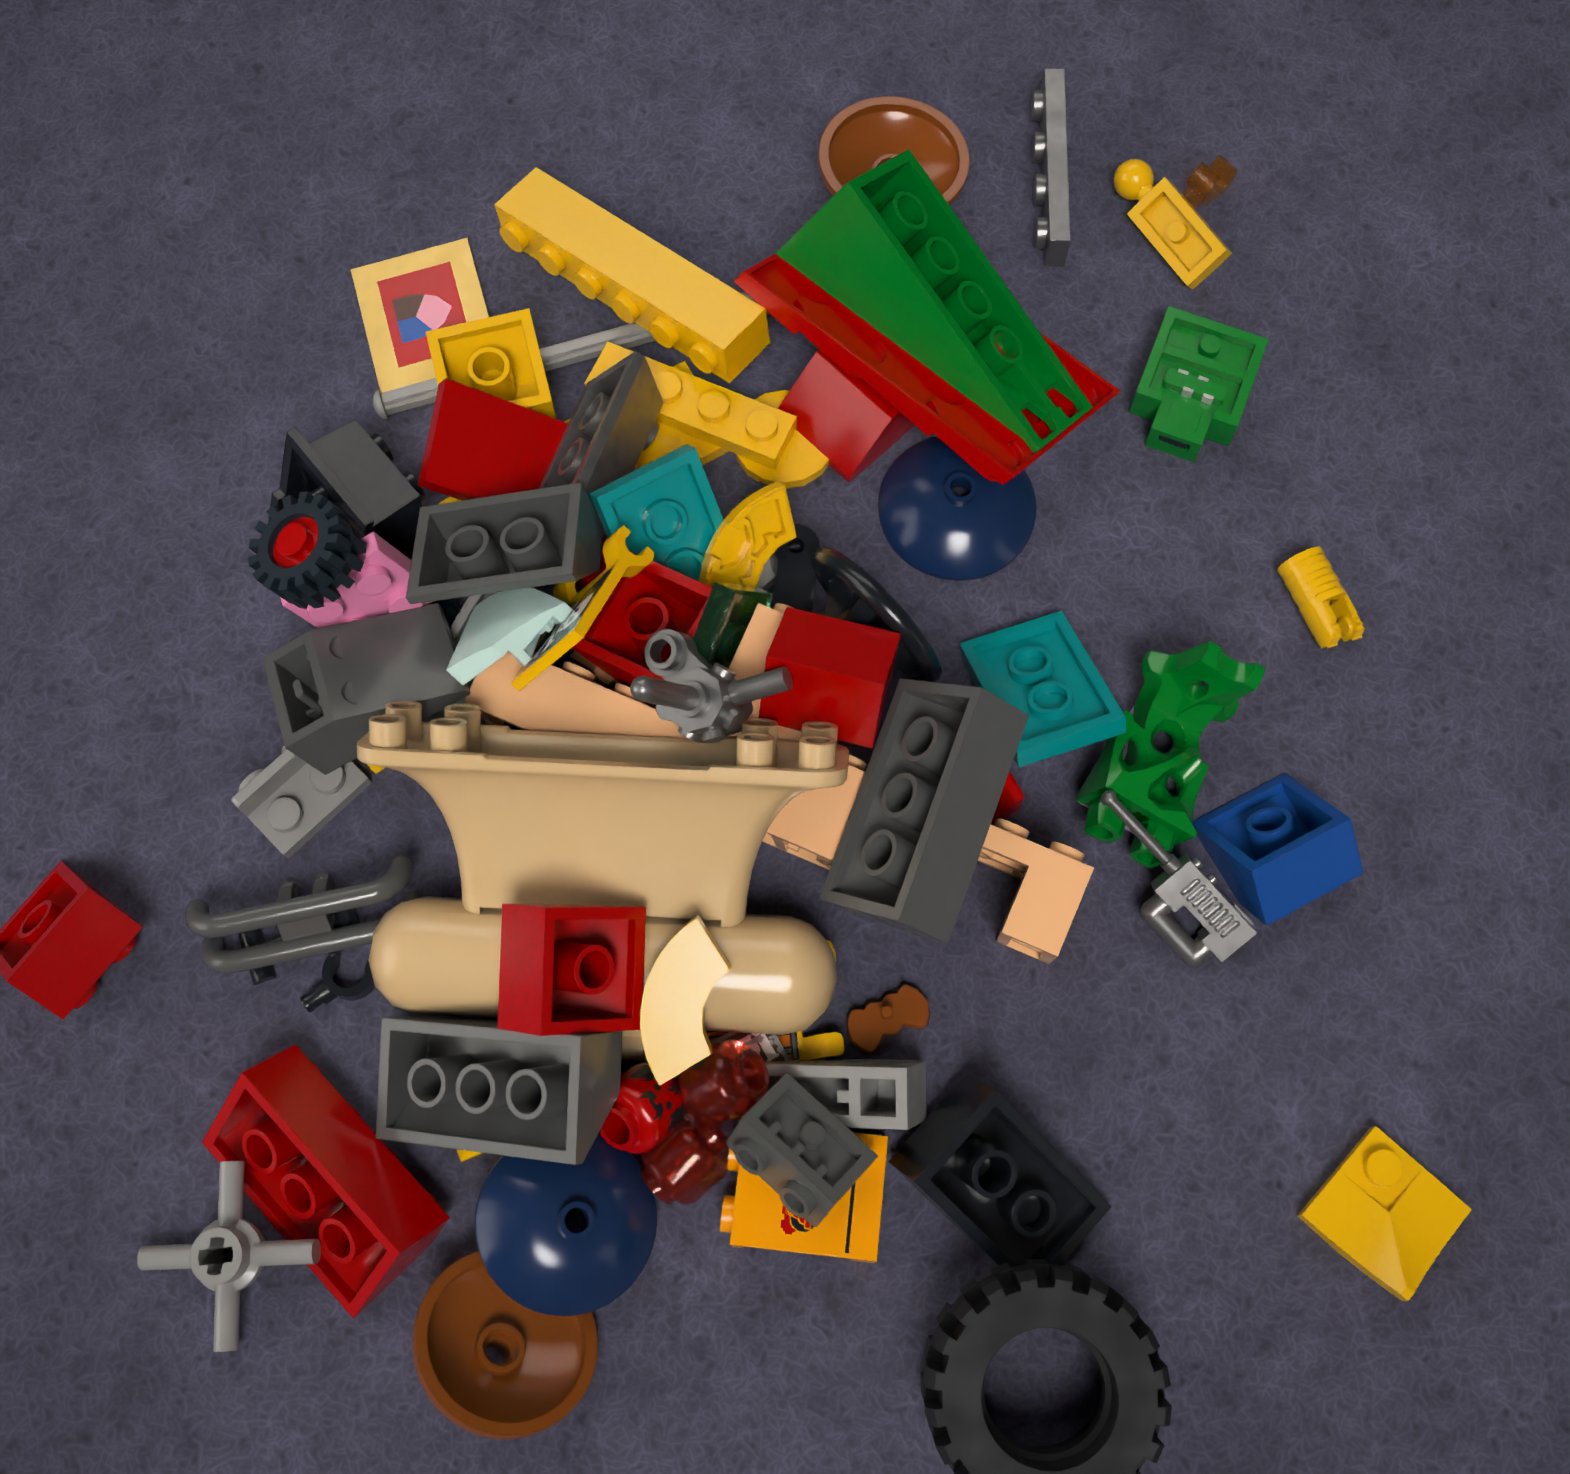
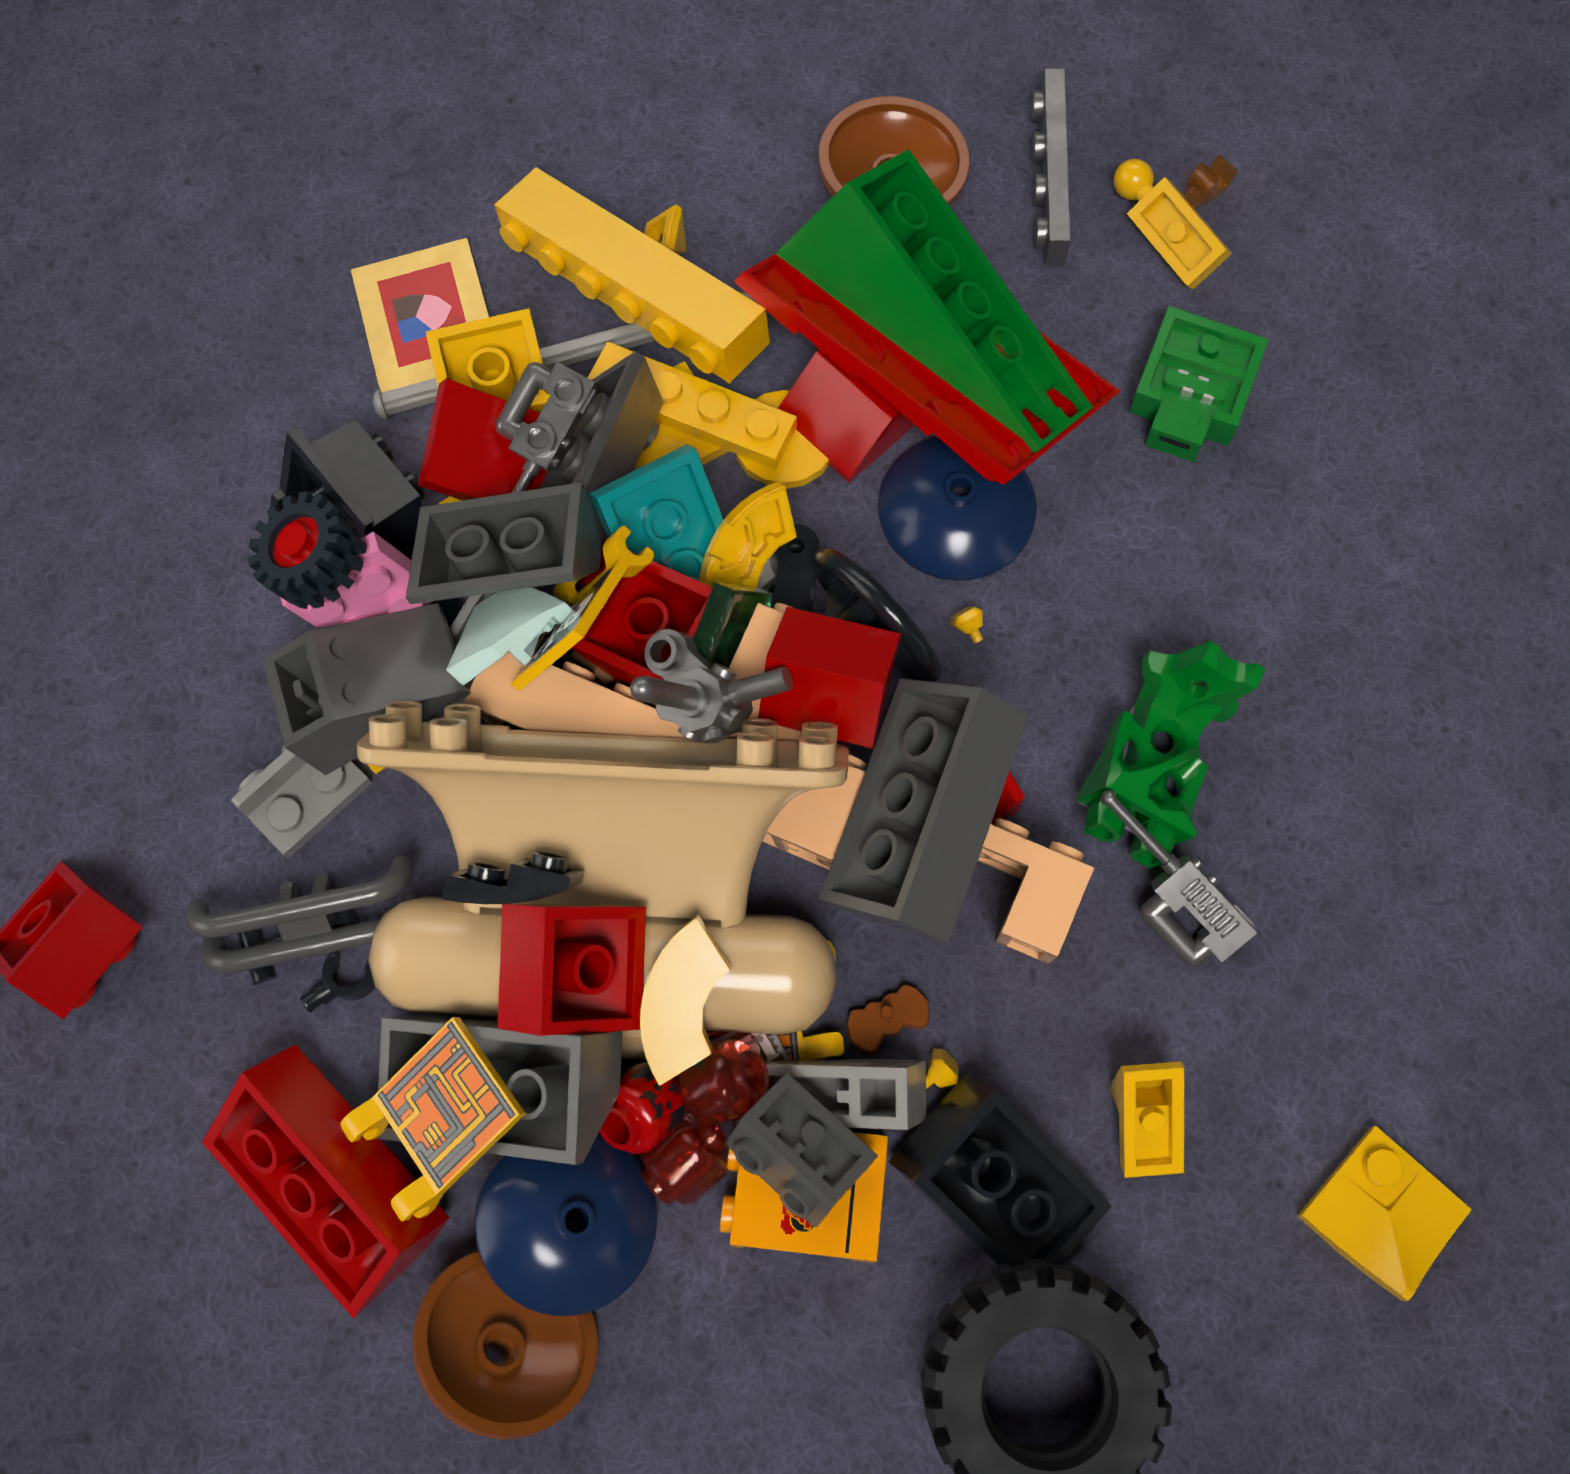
(249, 1255): light grey bar -> none
(445, 1111): none -> flag
(527, 880): none -> black slope
(546, 438): none -> flat silver piece
(671, 225): none -> yellow slope
(941, 1069): none -> yellow rock
(968, 621): none -> yellow rock
(1049, 678): teal plate -> none
(1150, 1118): none -> yellow slope
(1280, 847): blue slope -> none
(1321, 598): yellow hinge -> none

